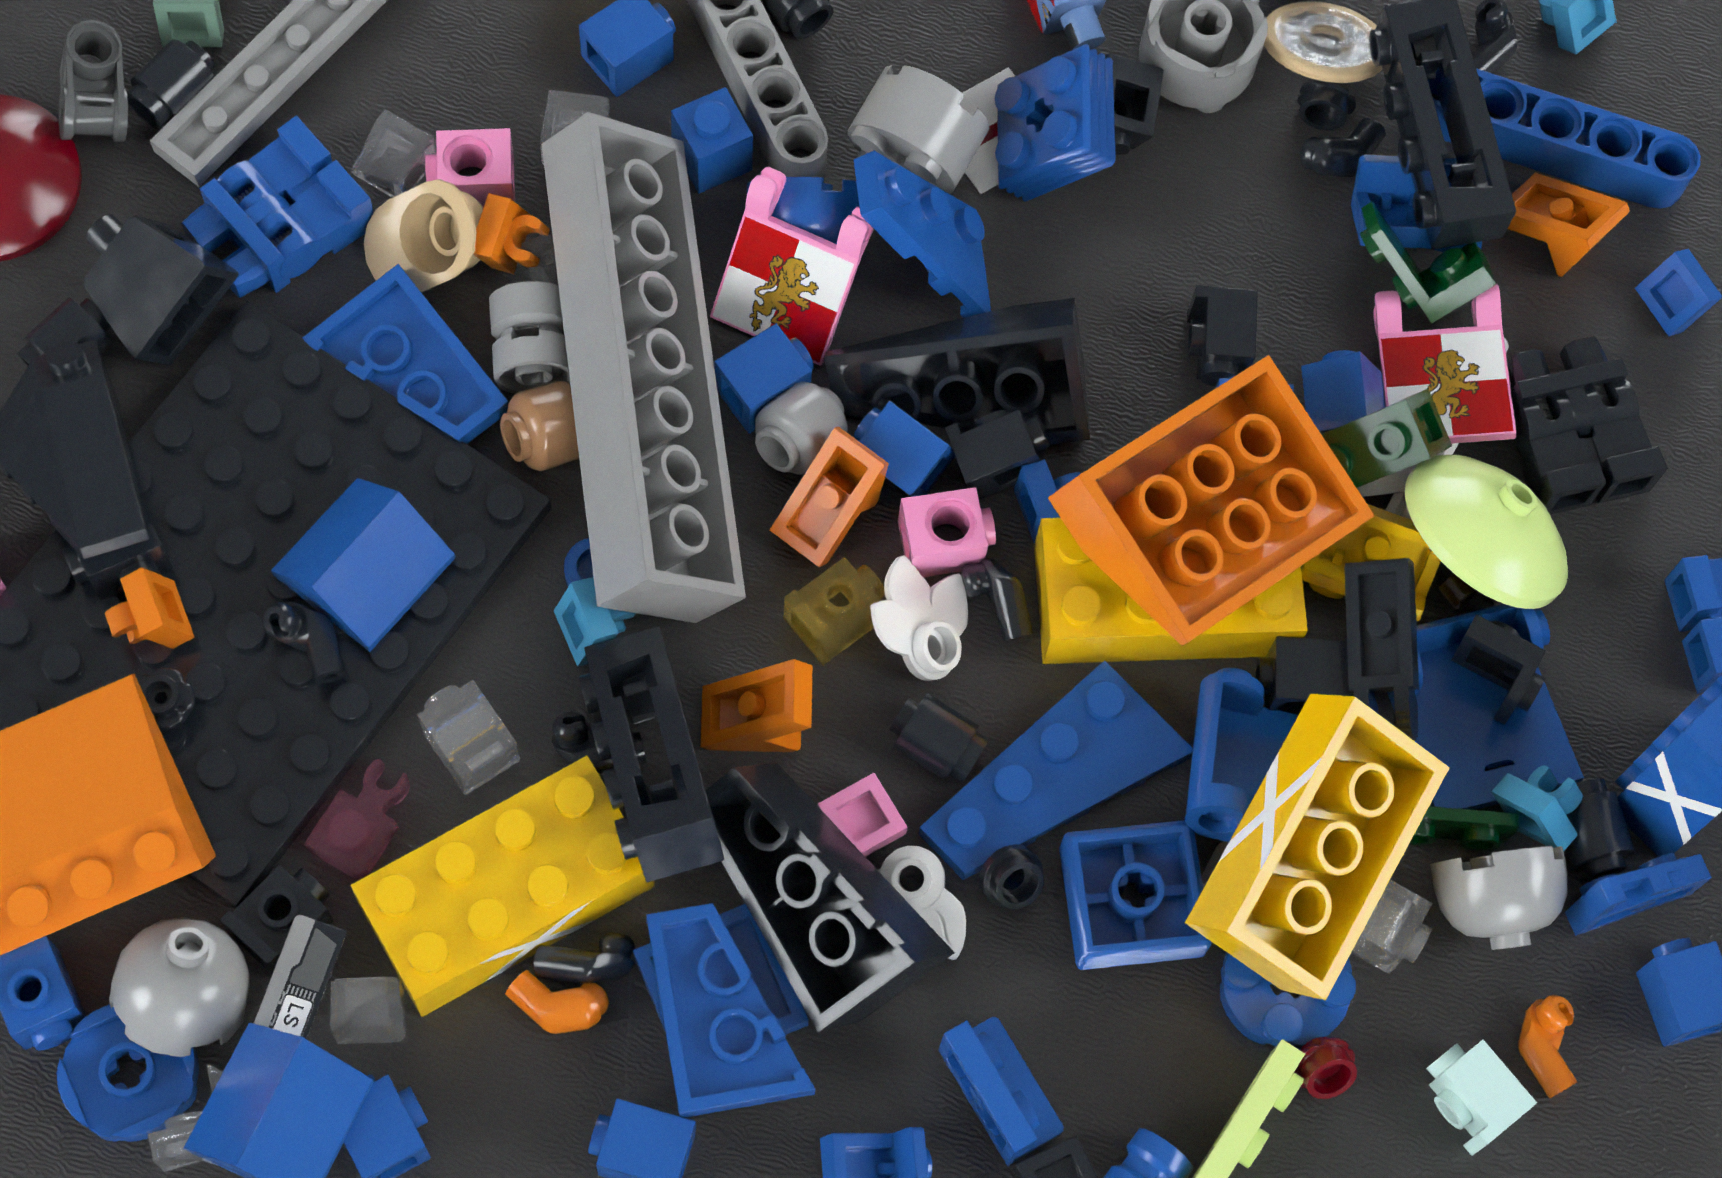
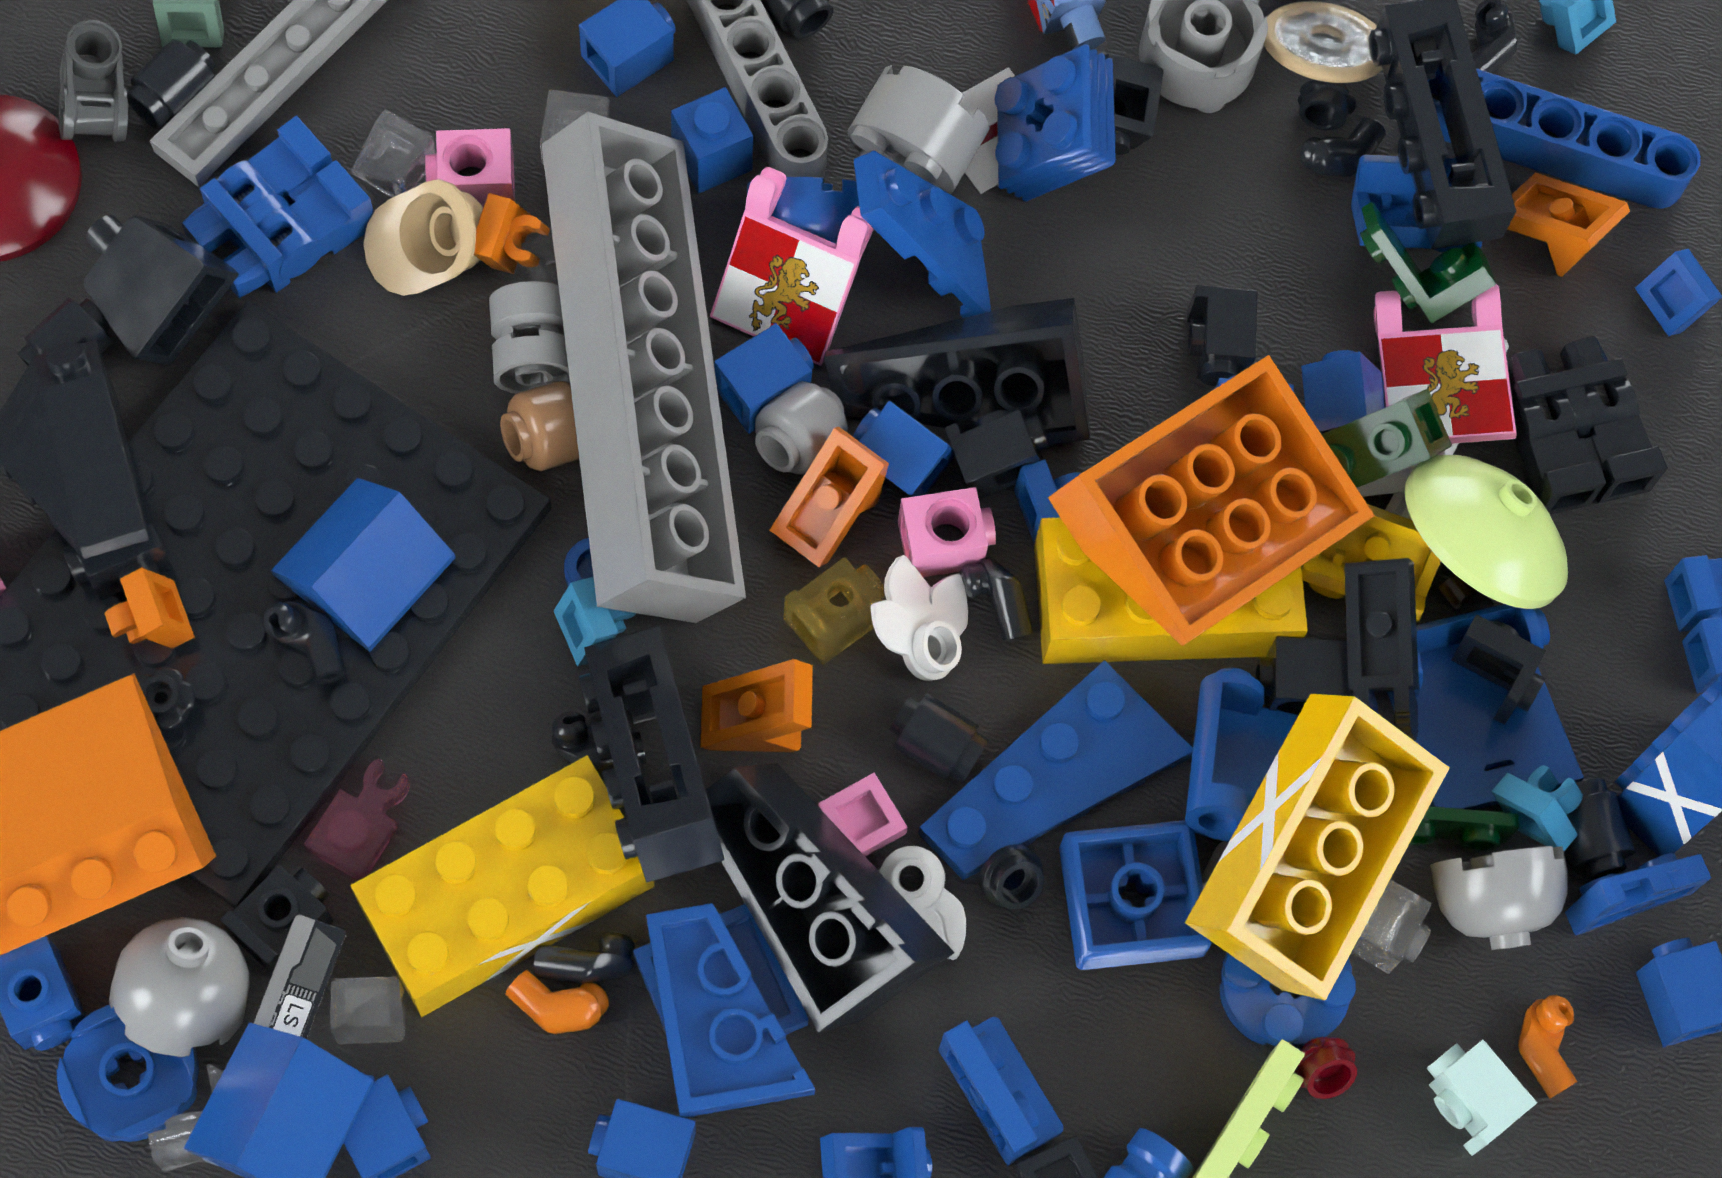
(412, 354): blue wing -> none
(467, 735): clear brick -> none

